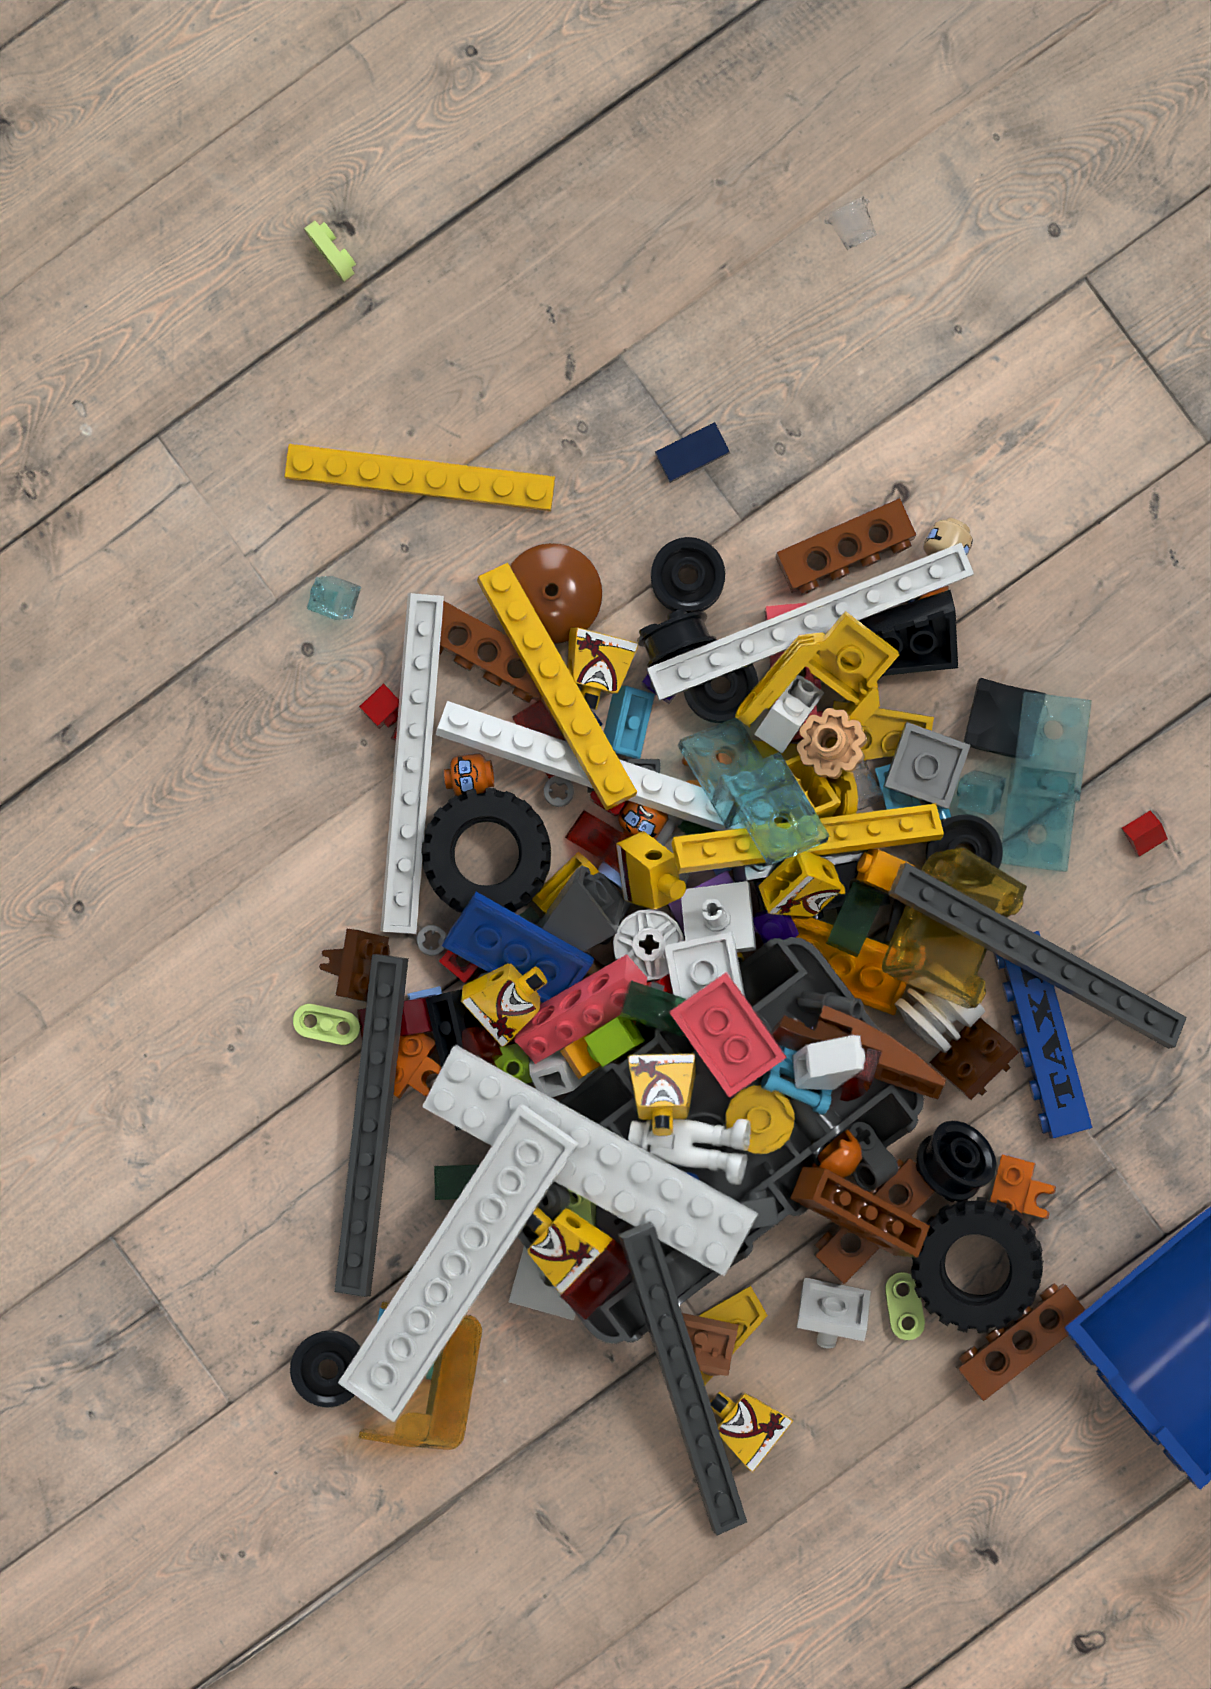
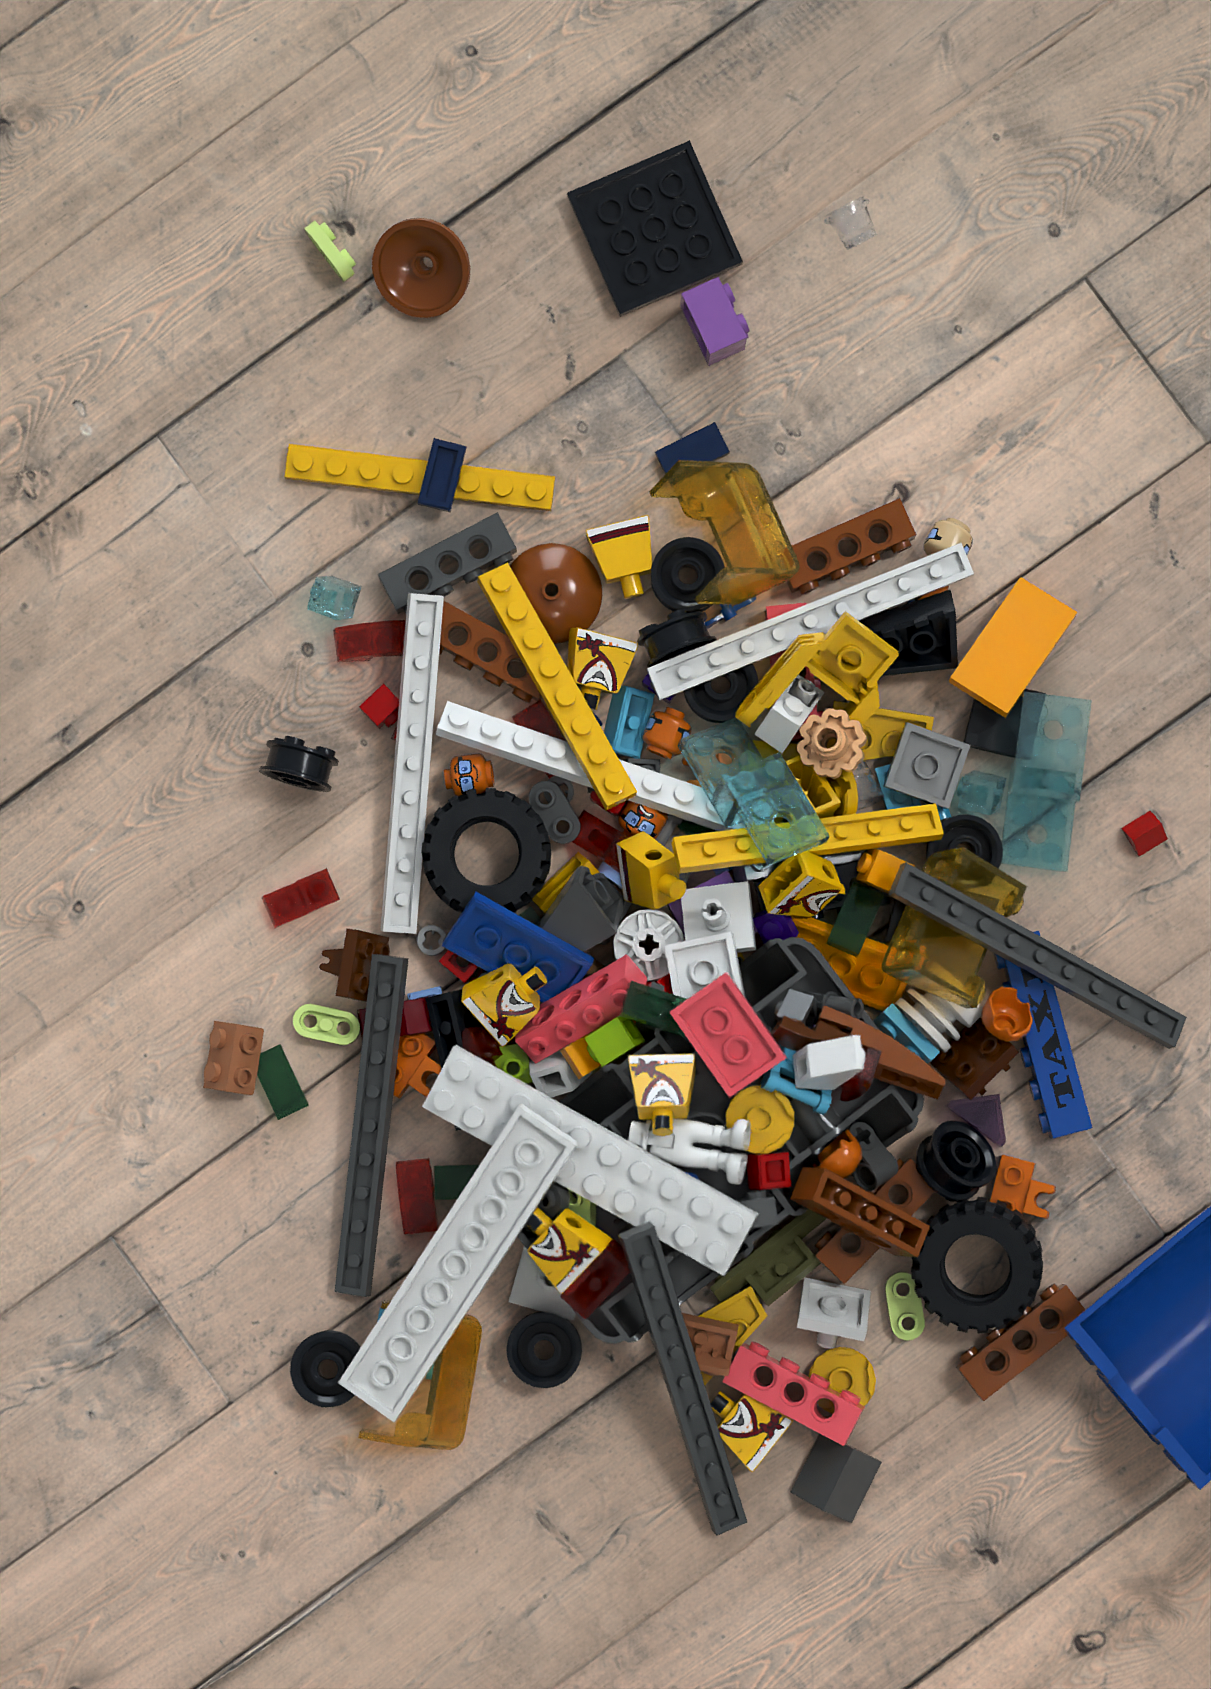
(233, 1058): none -> nougat bracket
(280, 1083): none -> clear green tile
(299, 765): none -> black wheel
(300, 898): none -> clear red slope
(369, 640): none -> clear red slope
(406, 279): none -> dark orange dish
(416, 1196): none -> clear red slope
(442, 475): none -> dark blue tile
(488, 531): none -> dark grey brick
(538, 1371): none -> black wheel
(555, 811): none -> dark grey plate
(623, 553): none -> yellow torso
(654, 228): none -> black plate
(665, 732): none -> orange head
(714, 321): none -> medium lavender brick
(727, 612): none -> blue piece
(742, 522): none -> clear yellow windscreen
(744, 1379): none -> coral brick
(768, 1171): none -> red slope
(775, 1264): none -> olive bracket
(798, 1006): none -> plate
(836, 1478): none -> dark grey slope
(847, 1371): none -> yellow tile
(899, 1027): none -> medium azure plate
(983, 1114): none -> clear purple slope
(1006, 1015): none -> orange hair
(1012, 647): none -> light orange tile

